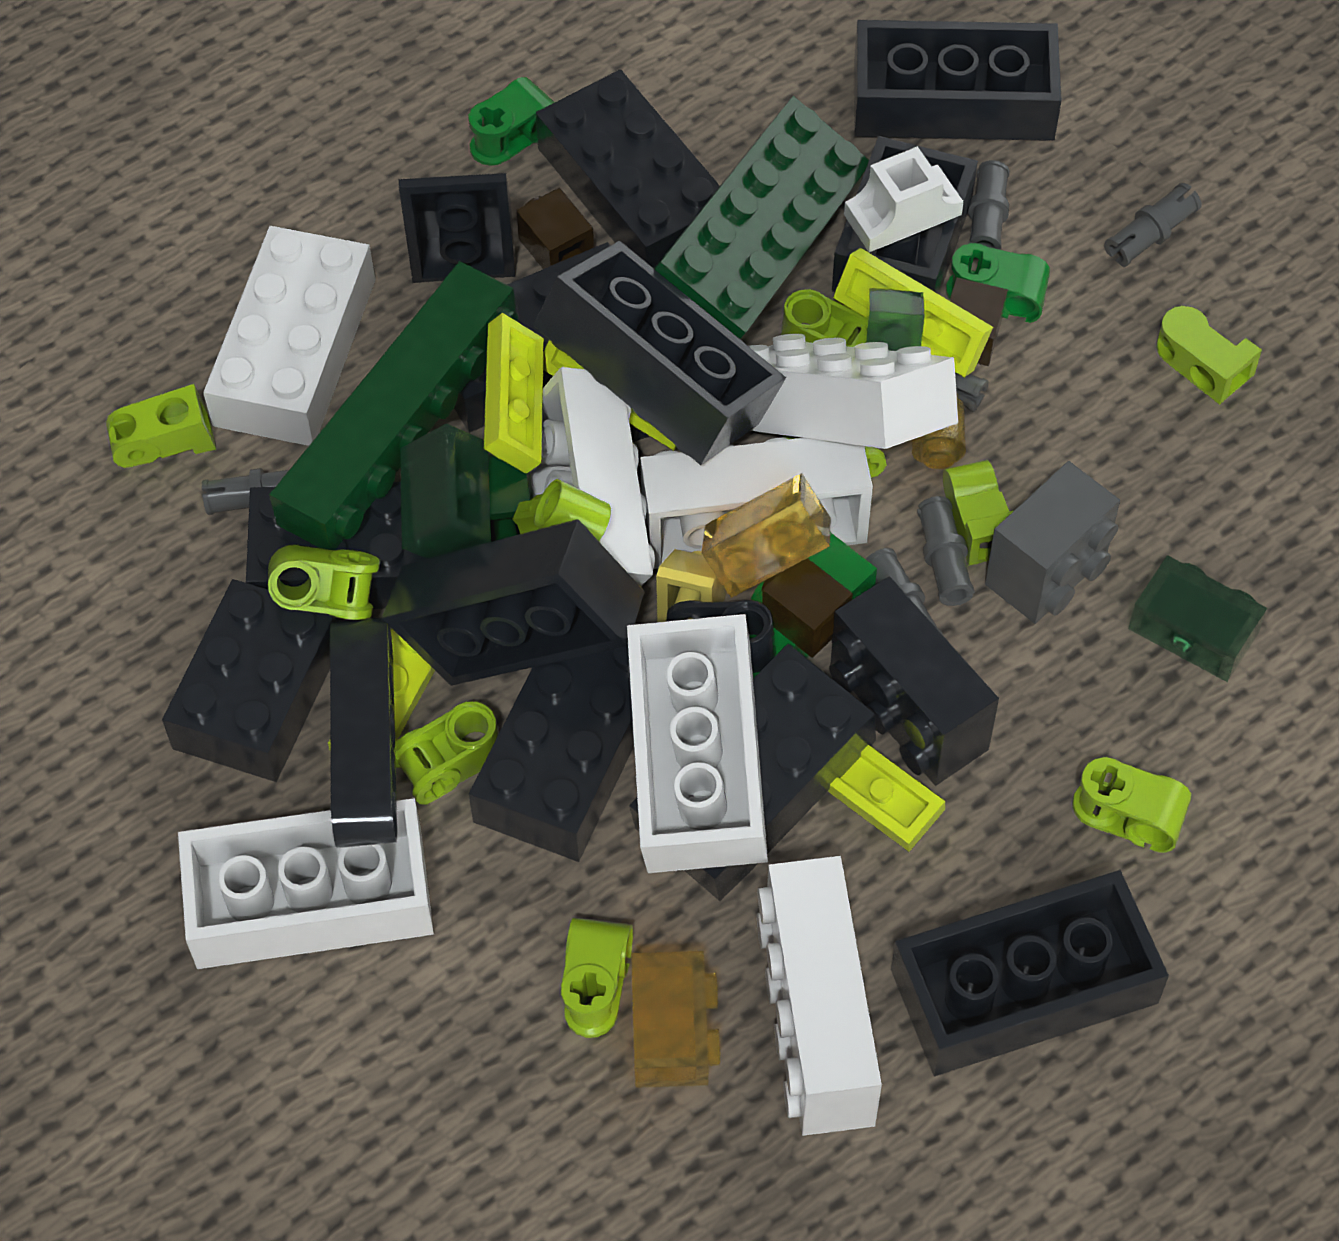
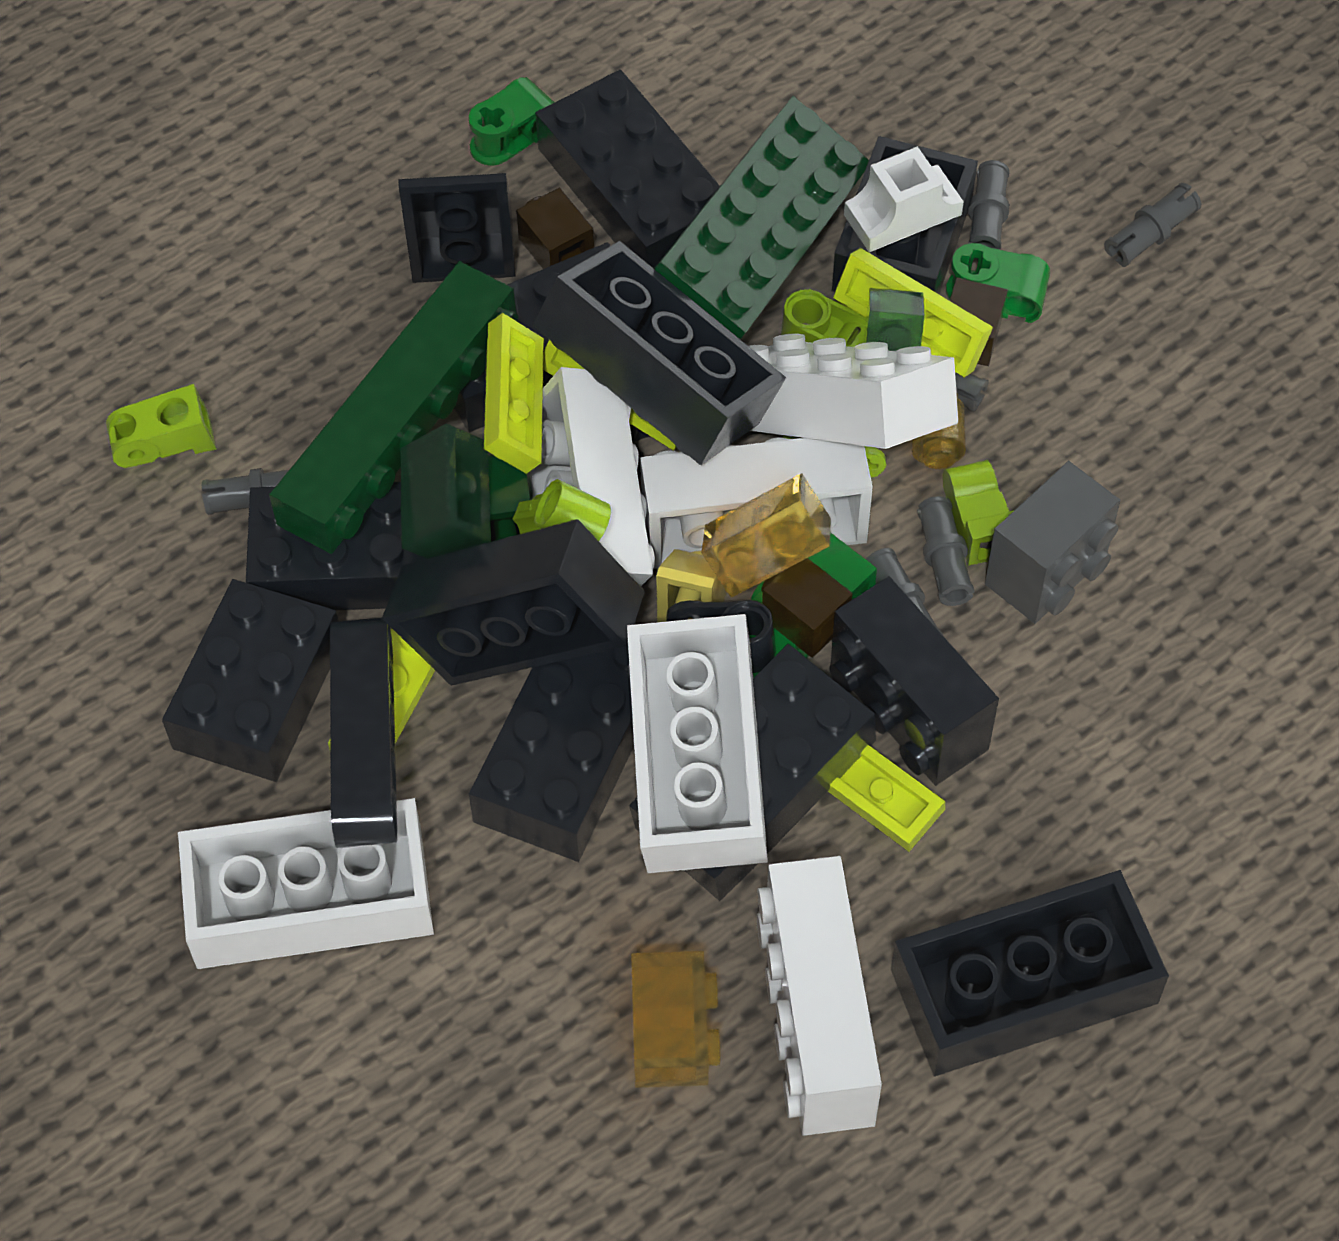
(290, 336): white brick -> none
(327, 583): lime piece -> none
(444, 753): lime piece -> none
(596, 969): lime piece -> none
(956, 80): black brick -> none
(1137, 804): lime piece -> none
(1197, 617): clear green brick -> none
(1204, 354): lime leg -> none

